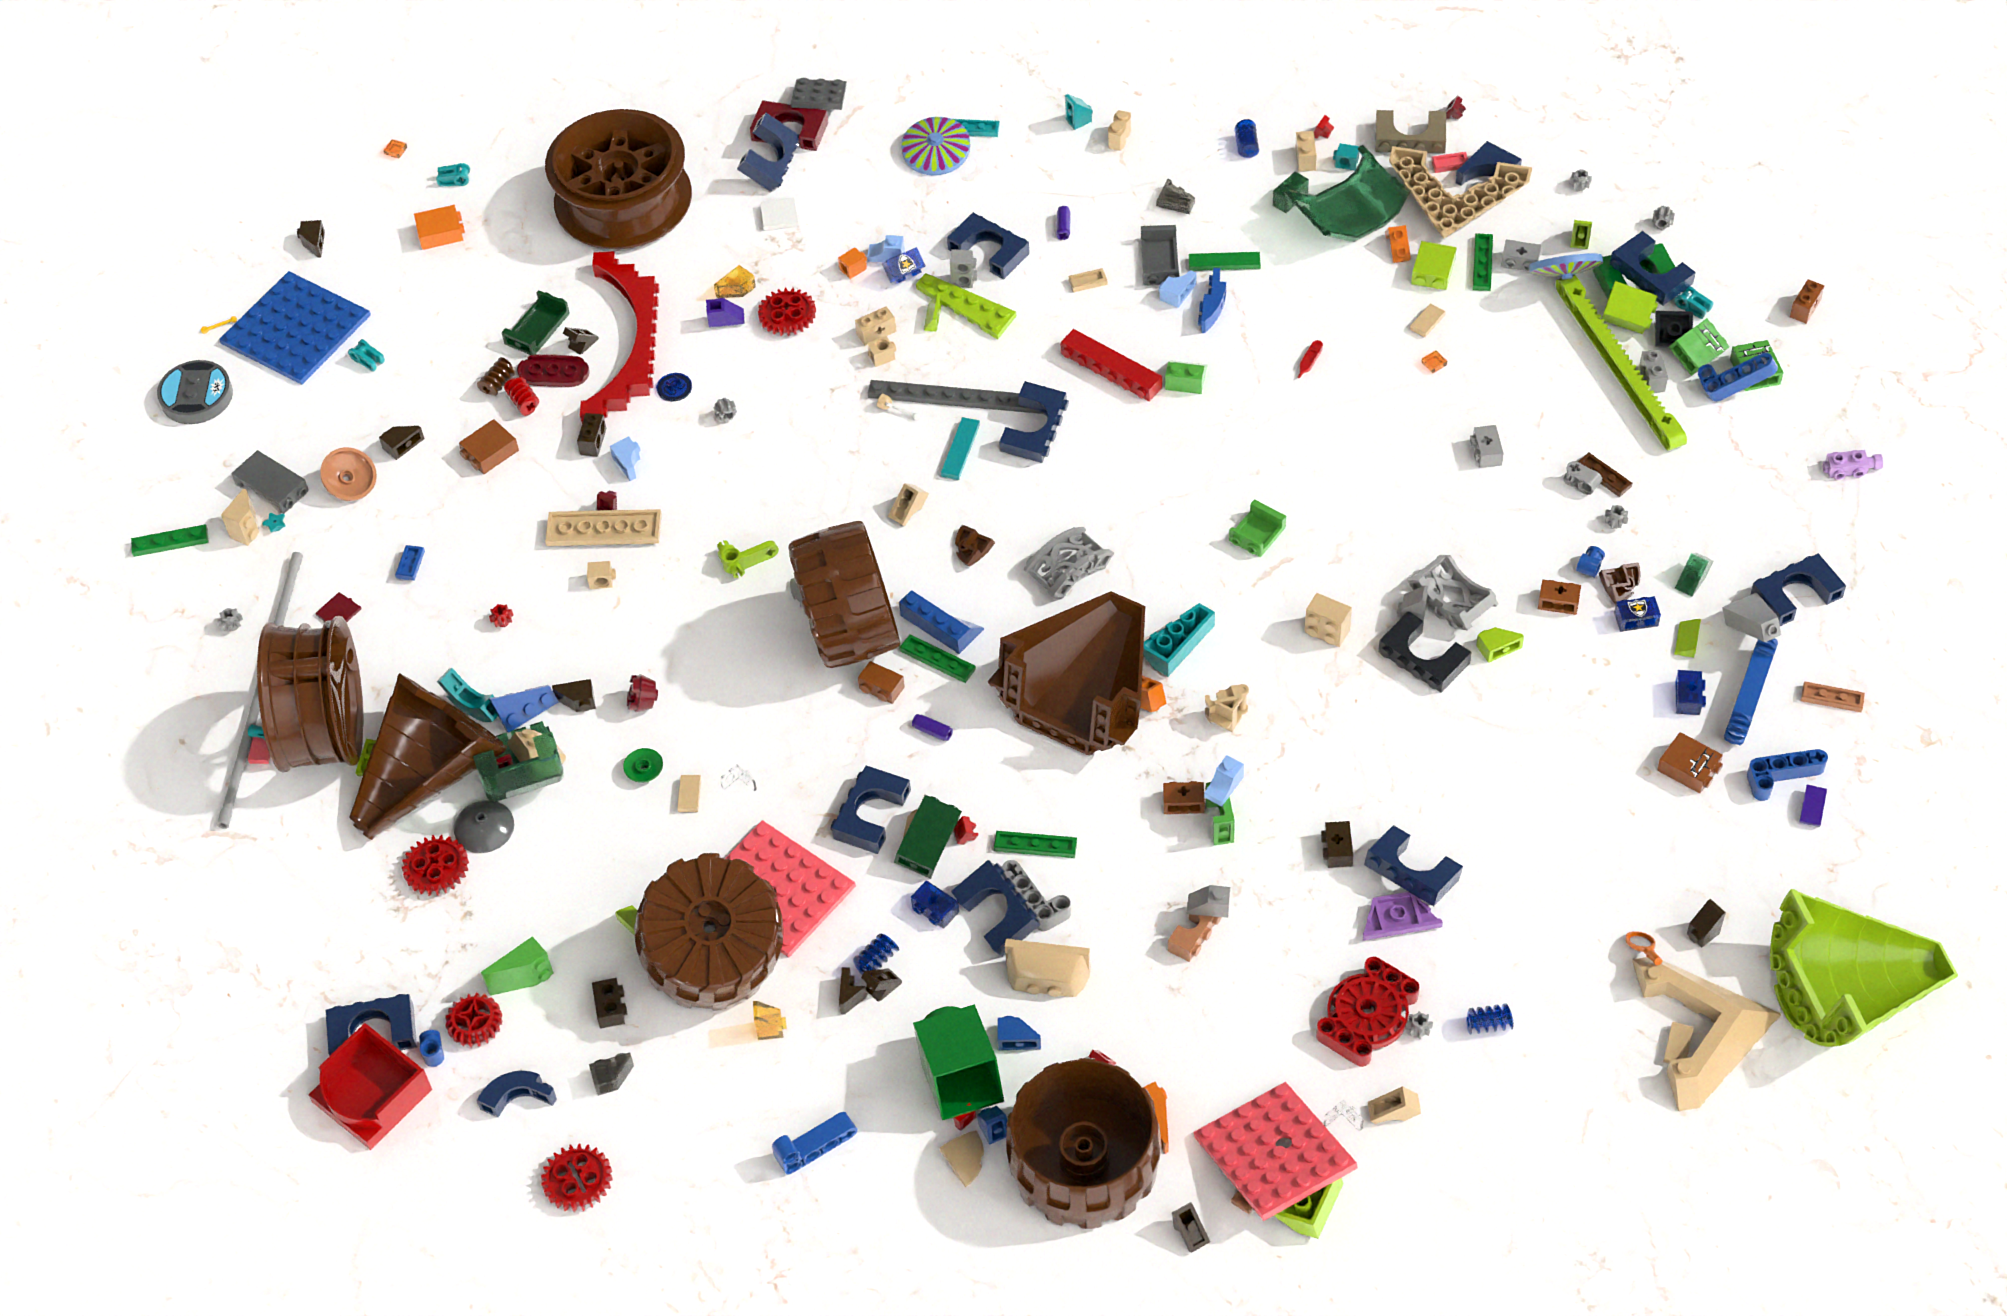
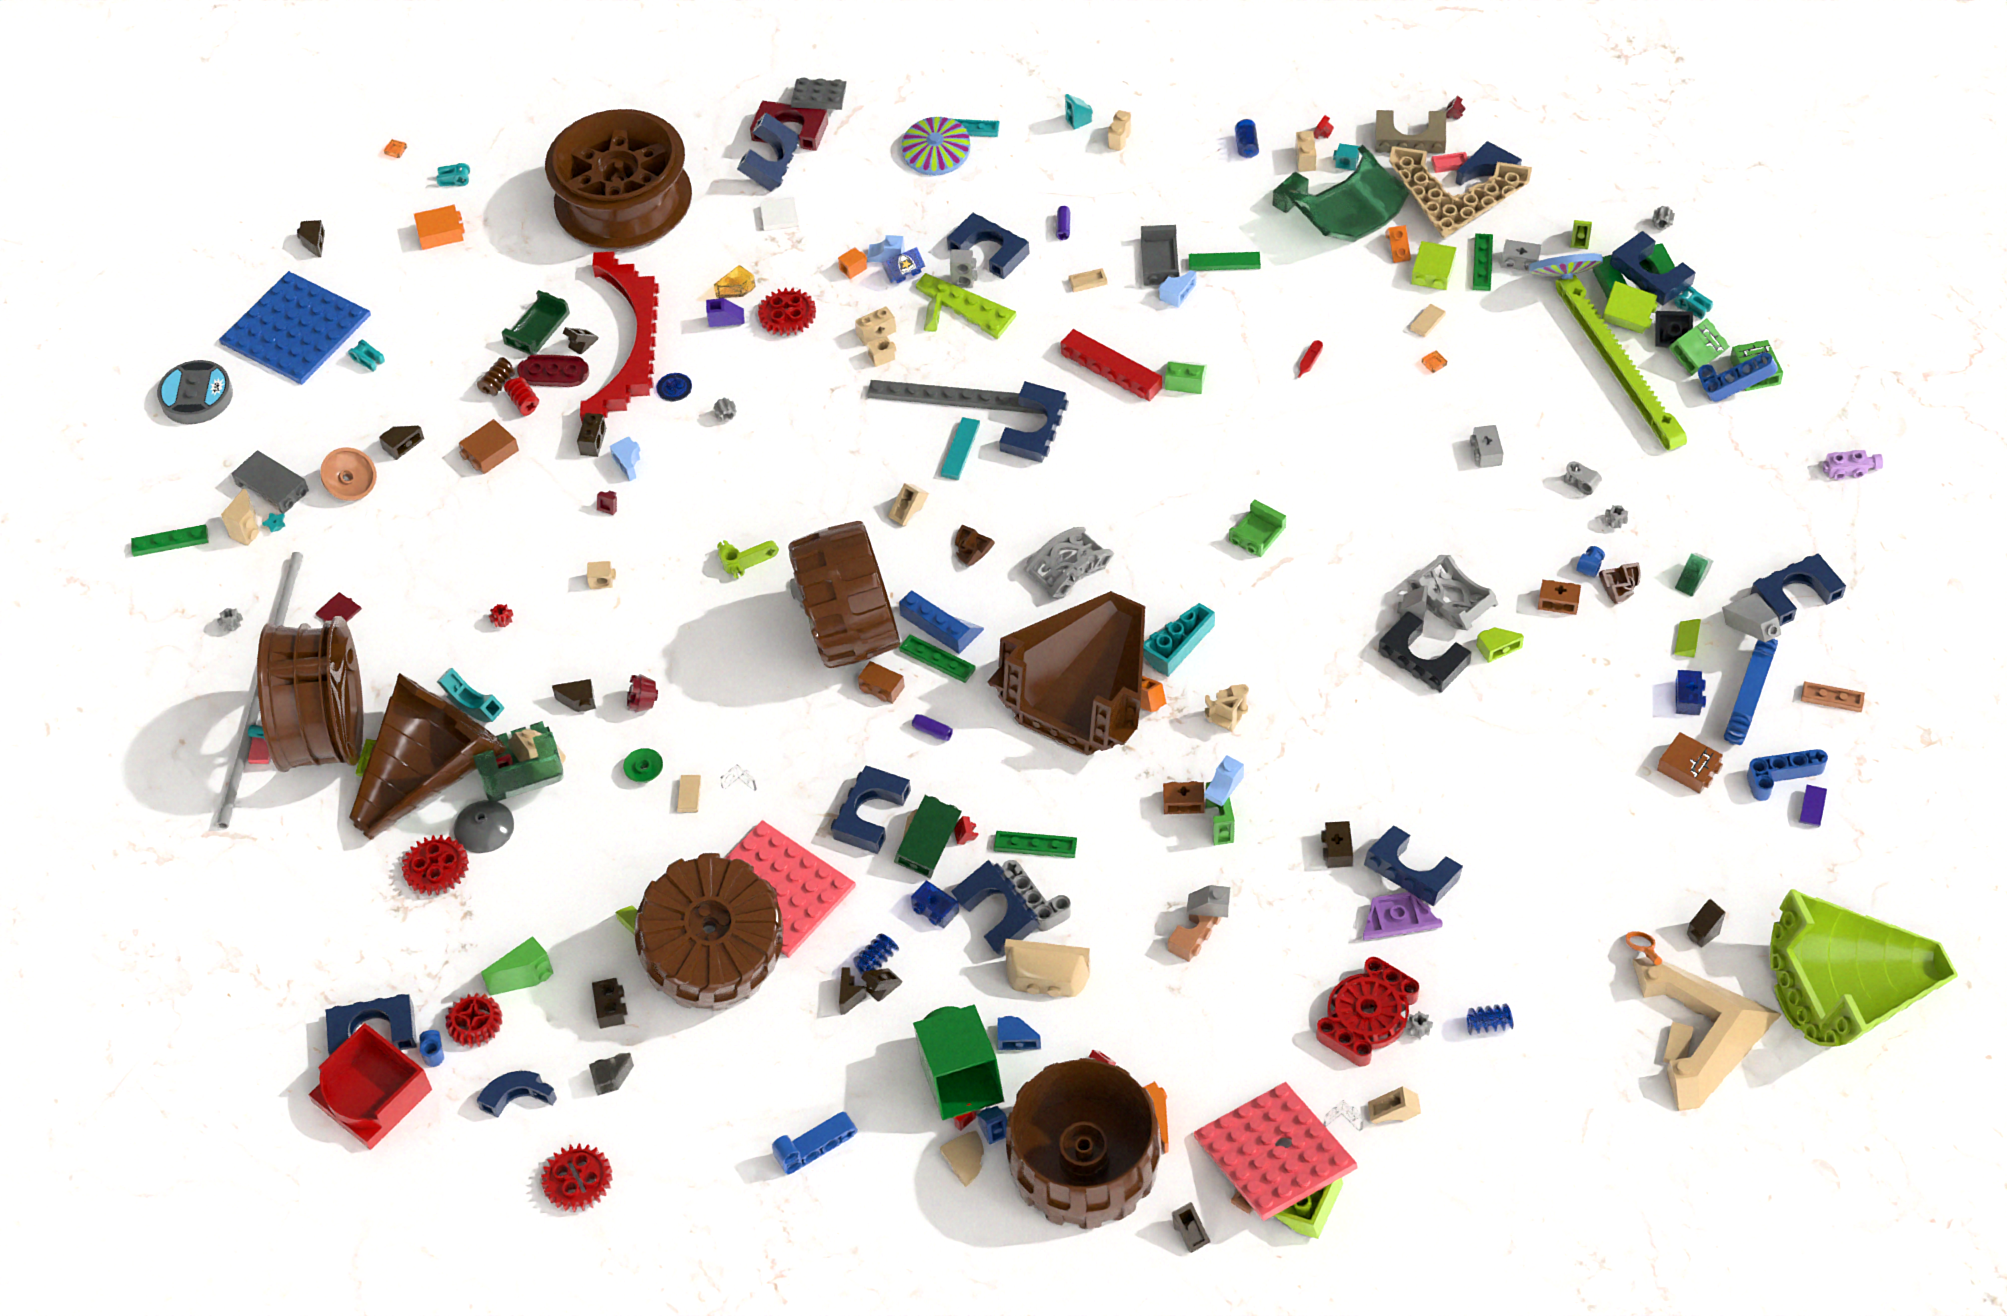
(204, 329): yellow hinge -> none
(410, 562): blue plate -> none
(522, 706): wing -> none
(603, 527): tan plate -> none
(768, 1021): clear yellow slope -> none
(885, 402): hinge -> none
(1175, 198): clear smoke wing -> none
(1212, 302): blue slope -> none
(1328, 619): tan brick -> none
(1580, 180): light grey gear -> none
(1610, 478): reddish brown tile -> none
(1637, 613): clear blue brick -> none
(1654, 370): light grey brick -> none
(1807, 301): dark orange brick -> none

